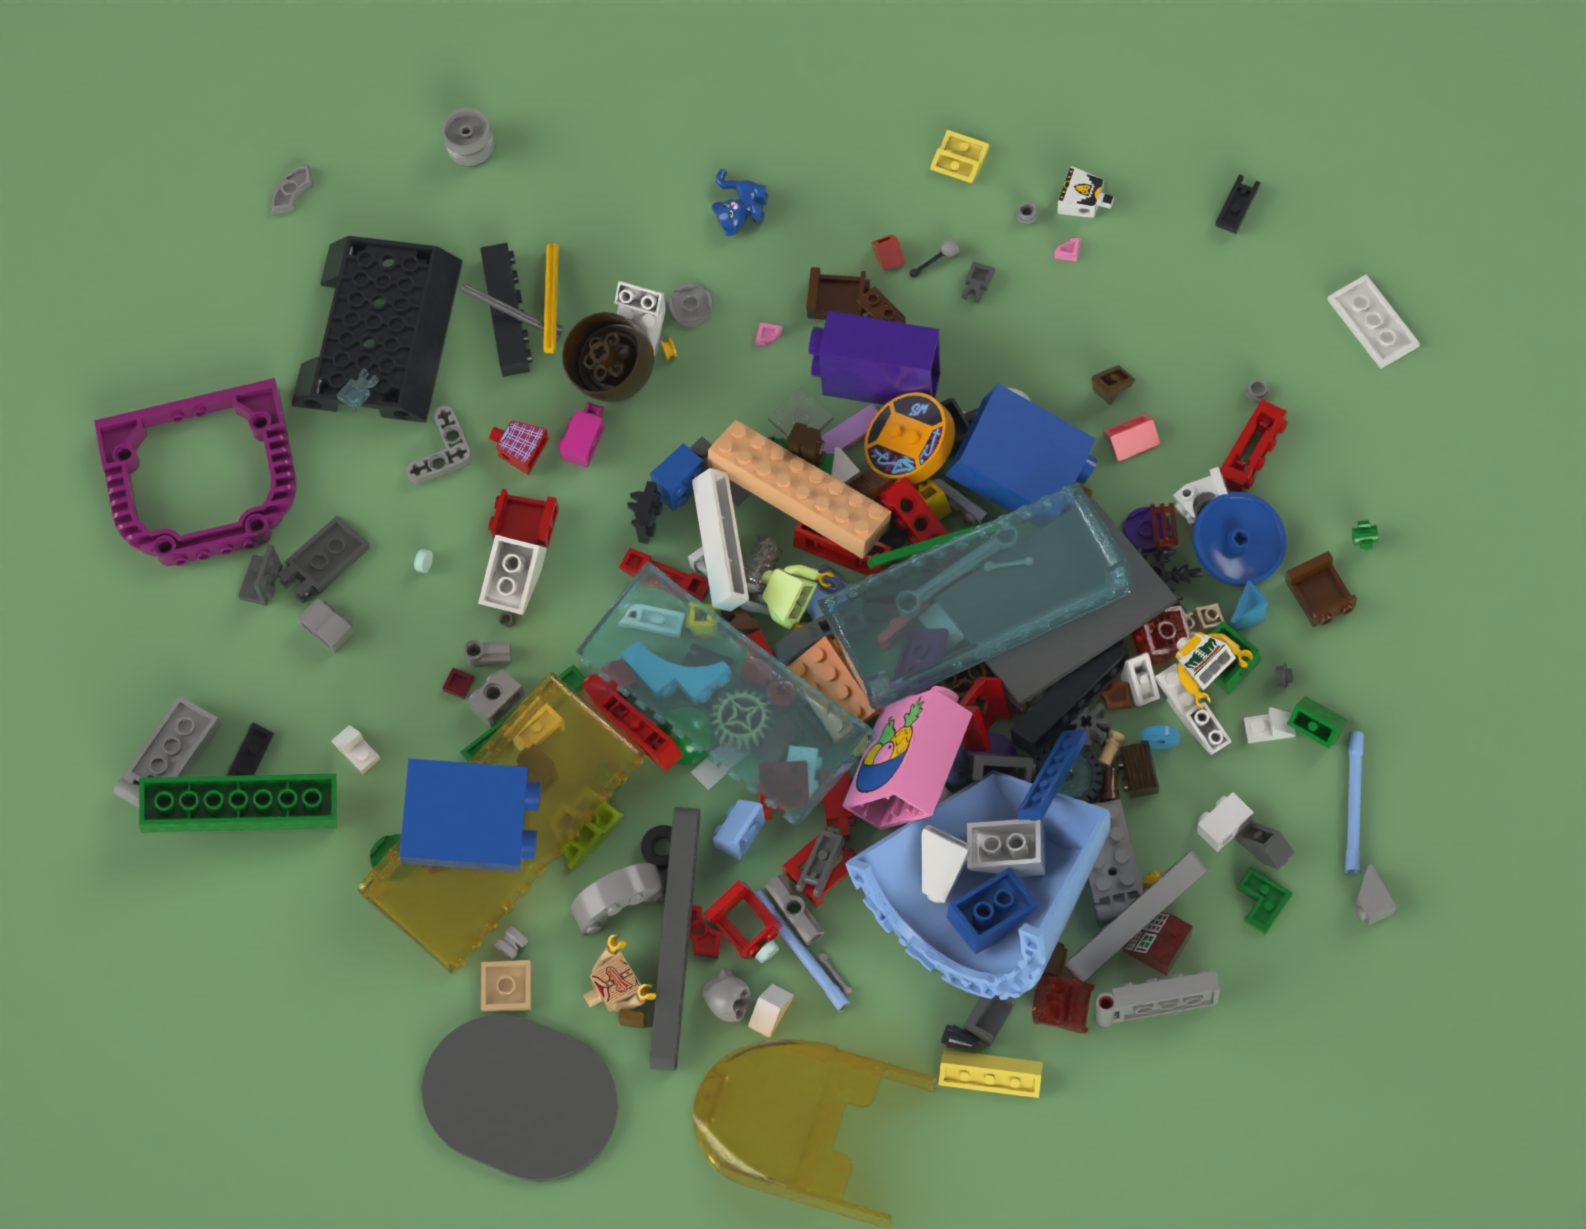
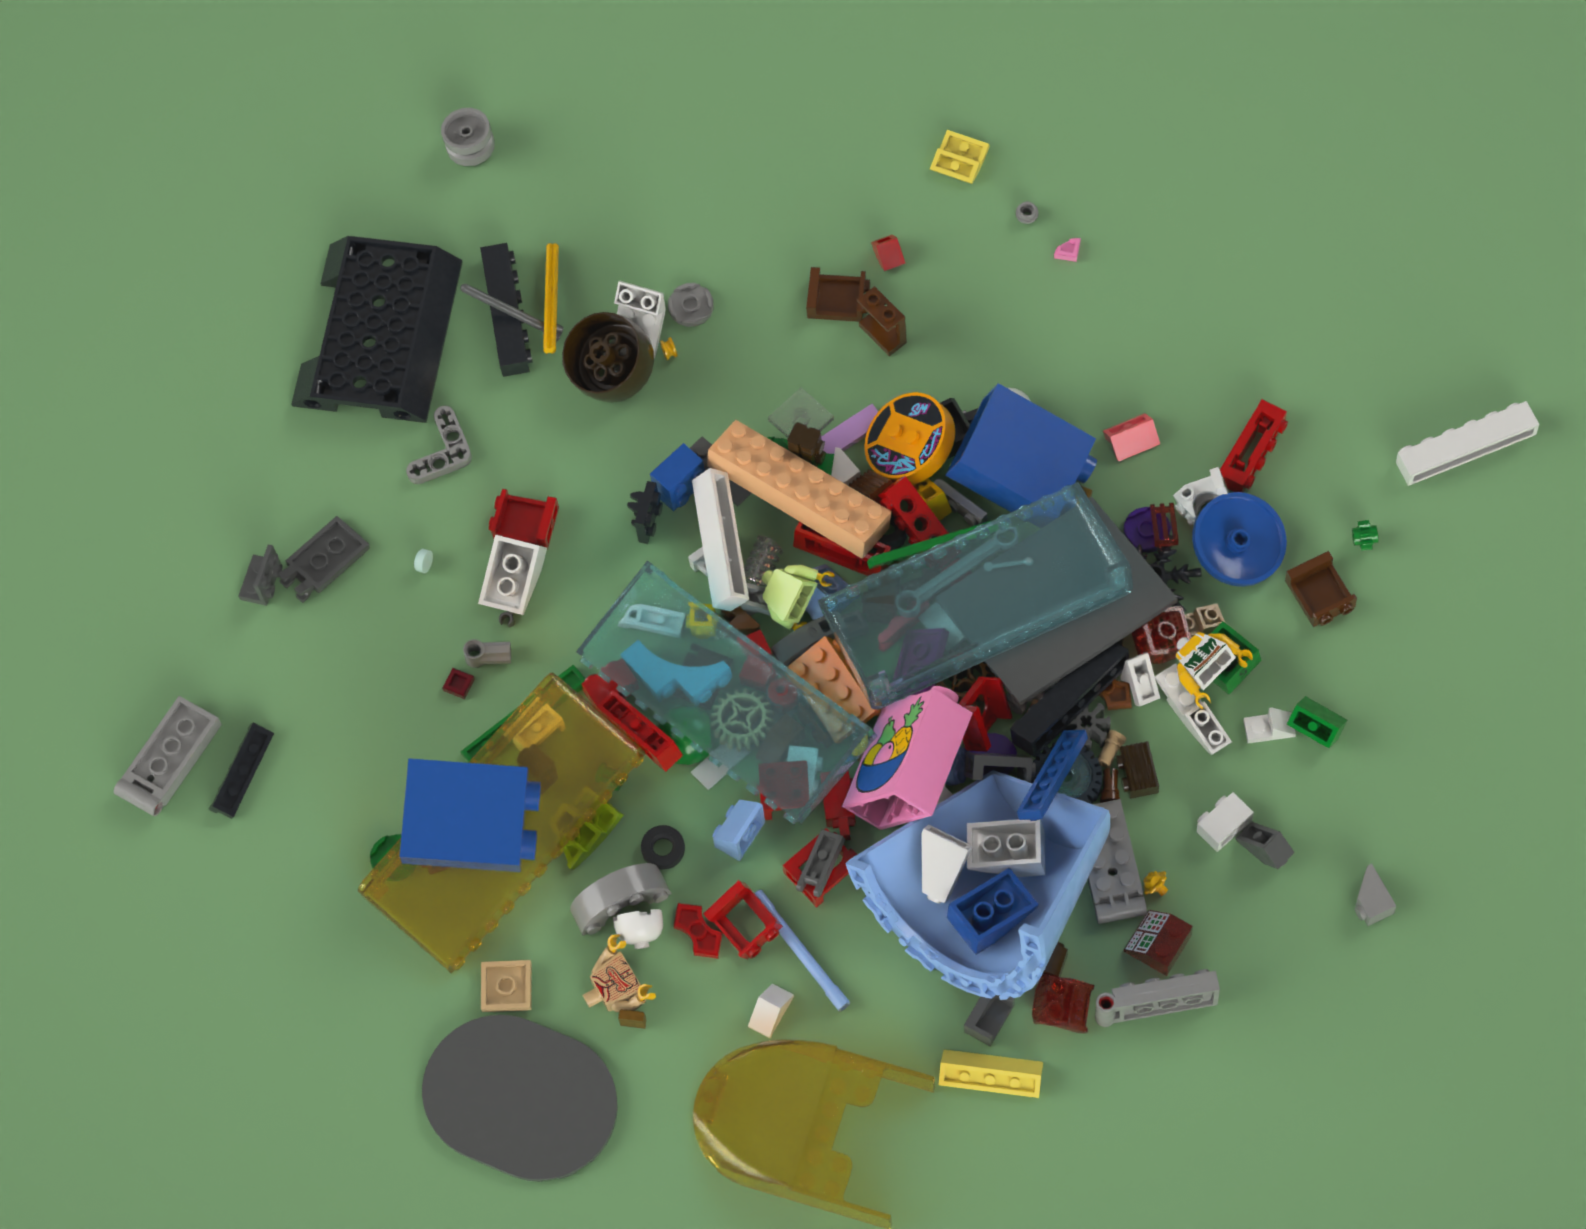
(124, 433): magenta arch -> none
(237, 803): green brick -> none
(289, 189): light grey tile -> none
(326, 625): light grey brick -> none
(356, 392): clear light blue plate -> none
(356, 749): white slope -> none
(493, 710): light grey brick -> none
(511, 943): light grey wheel -> none
(520, 444): red torso -> none
(582, 435): dark pink brick -> none
(639, 927): none -> white cylinder
(675, 939): dark grey beam -> none
(693, 584): red slope -> none
(727, 996): light grey piece -> none
(733, 213): blue animal -> none
(767, 334): bright pink tile -> none
(767, 952): light aqua tile -> none
(803, 920): light grey piece -> none
(823, 959): light grey hinge -> none
(874, 358): dark purple brick -> none
(948, 249): hinge -> none
(957, 1038): black cone -> none
(978, 279): dark grey plate -> none
(1083, 194): white torso -> none
(1110, 382): reddish brown slope -> none
(1136, 916): light grey beam -> none
(1160, 737): dark azure piece -> none
(1237, 205): black hinge -> none
(1250, 609): dark azure slope -> none
(1257, 390): light grey plate -> none
(1269, 899): green tile -> none
(1283, 675): dark grey plate -> none
(1352, 855): light blue piece -> none
(1373, 321): white tile -> none
(1467, 442): none -> white brick

